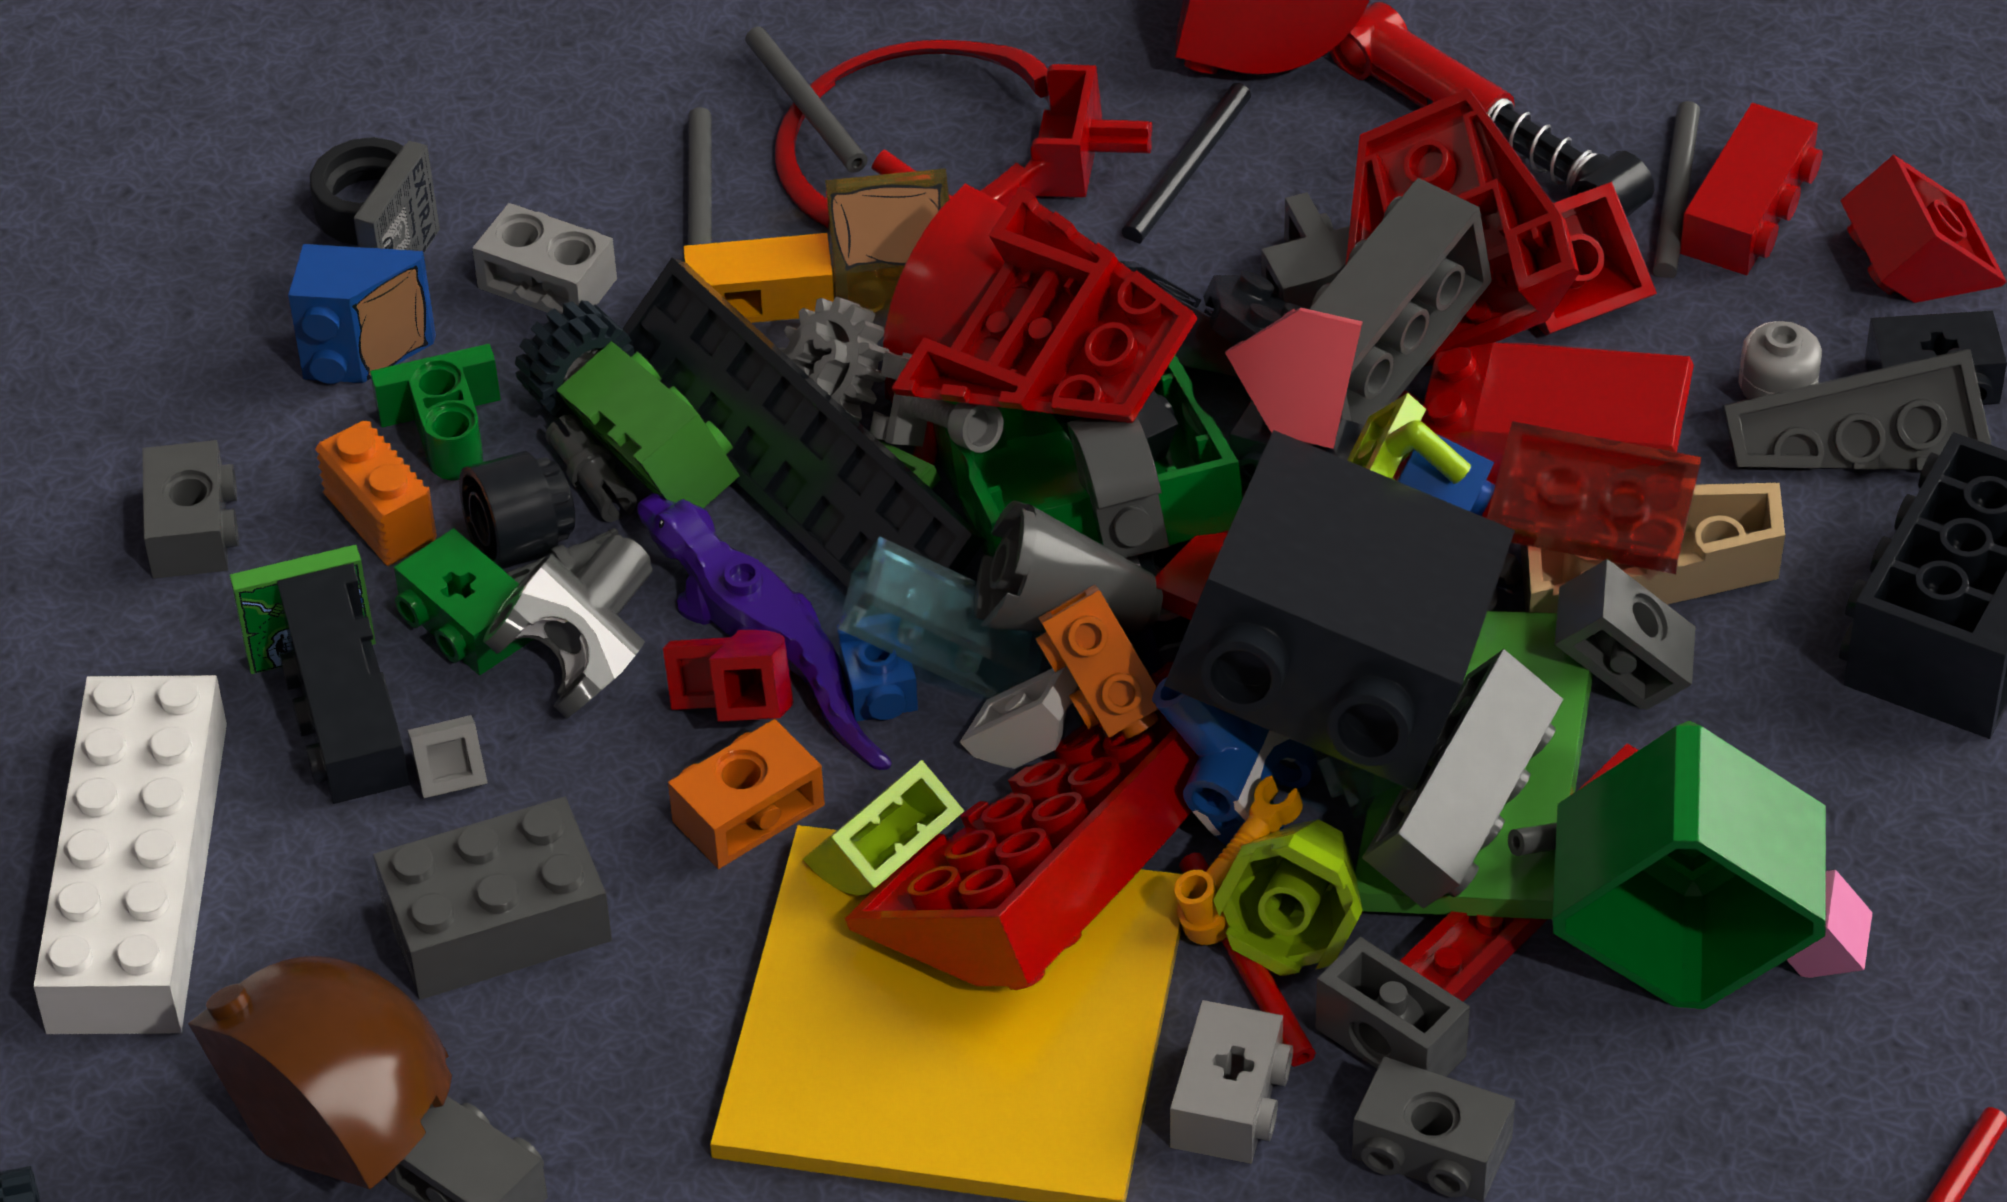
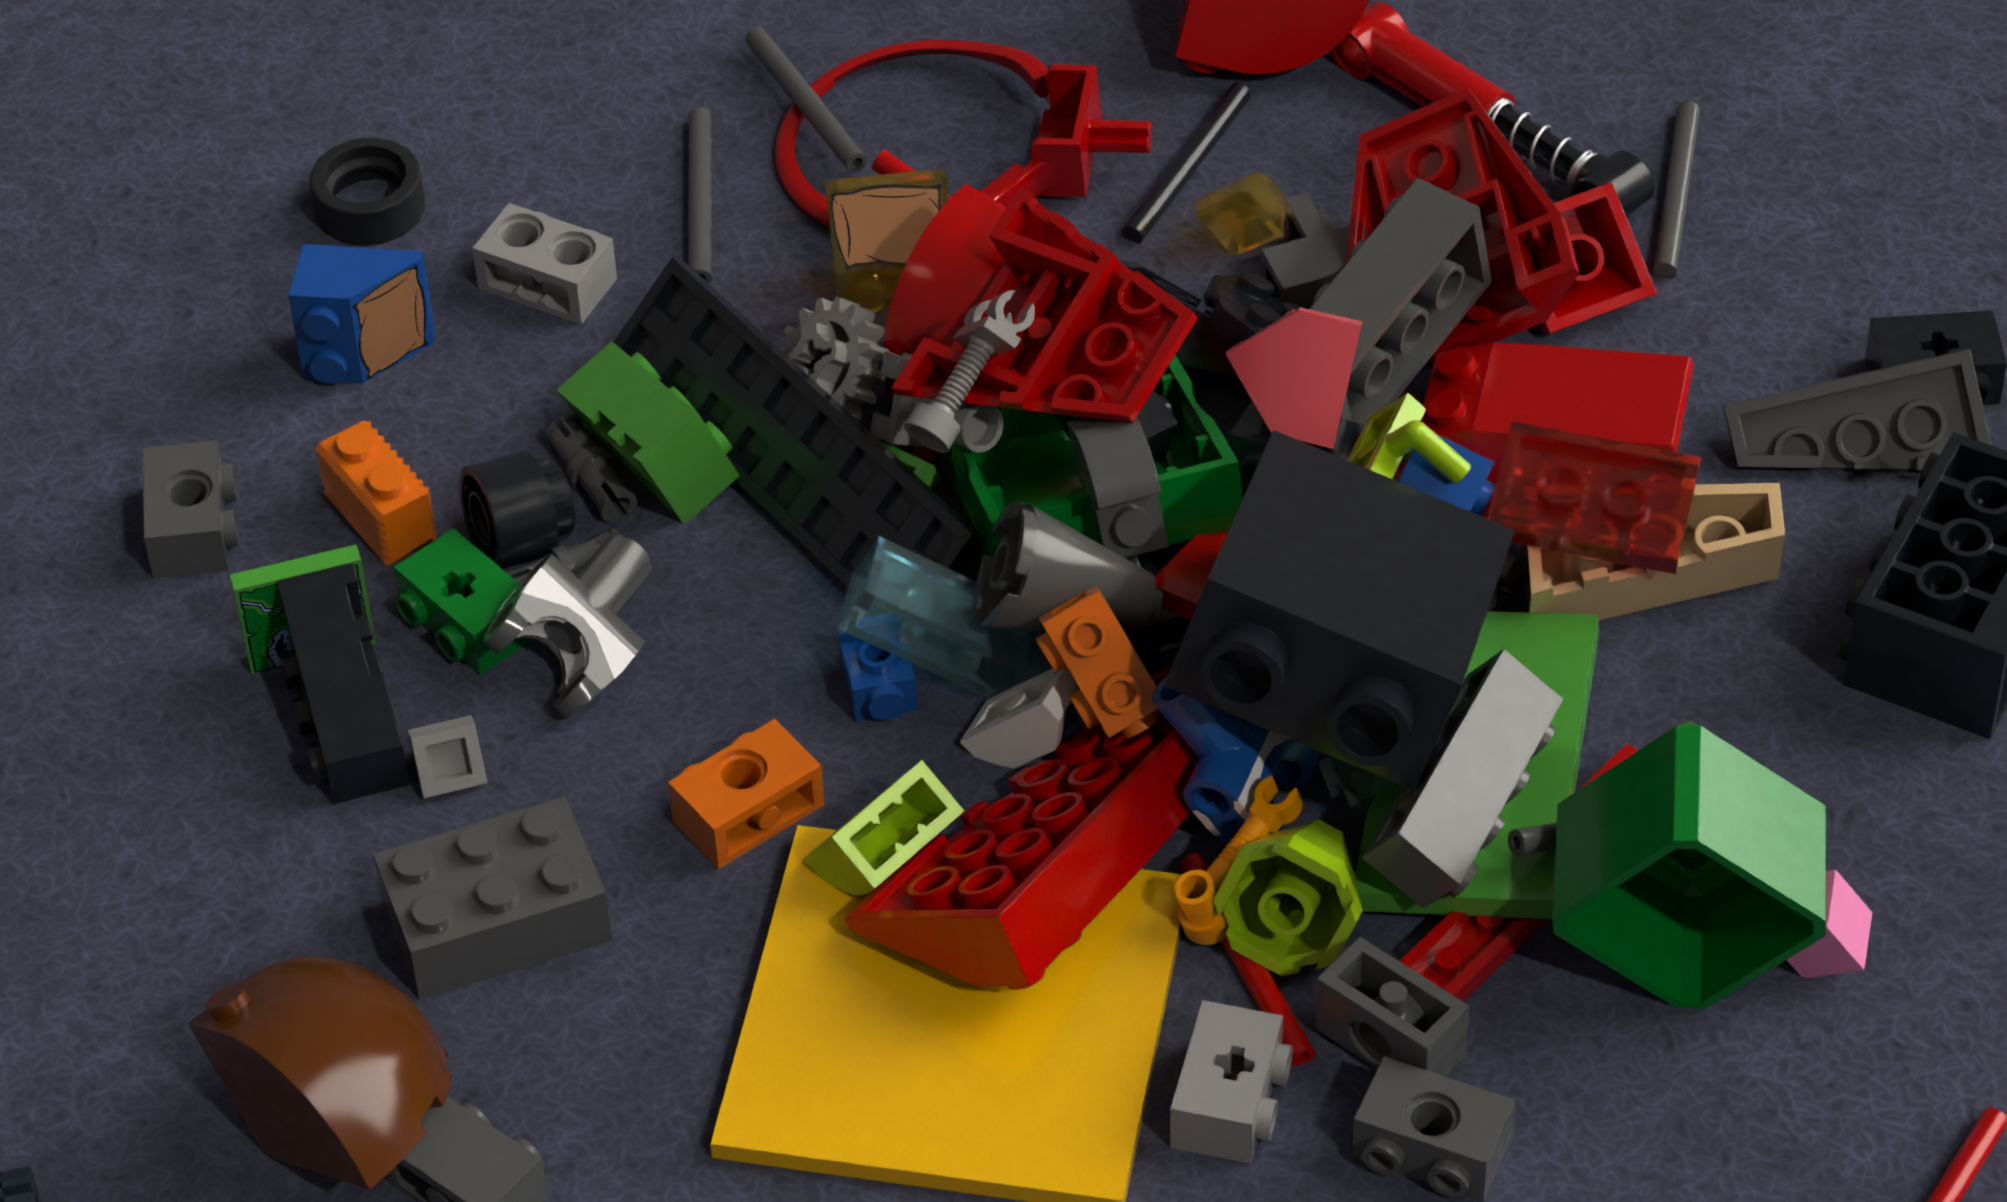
(131, 856): white brick -> none
(401, 206): dark grey tile -> none
(442, 400): green tile -> none
(564, 348): black bush -> none
(736, 674): red brick -> none
(747, 595): dark purple animal -> none
(768, 275): light orange brick -> none
(983, 339): none -> light grey bar
(1244, 213): none -> clear yellow brick
(1625, 635): dark grey brick -> none
(1751, 189): red brick -> none
(1778, 359): light grey head -> none
(1918, 235): red slope -> none

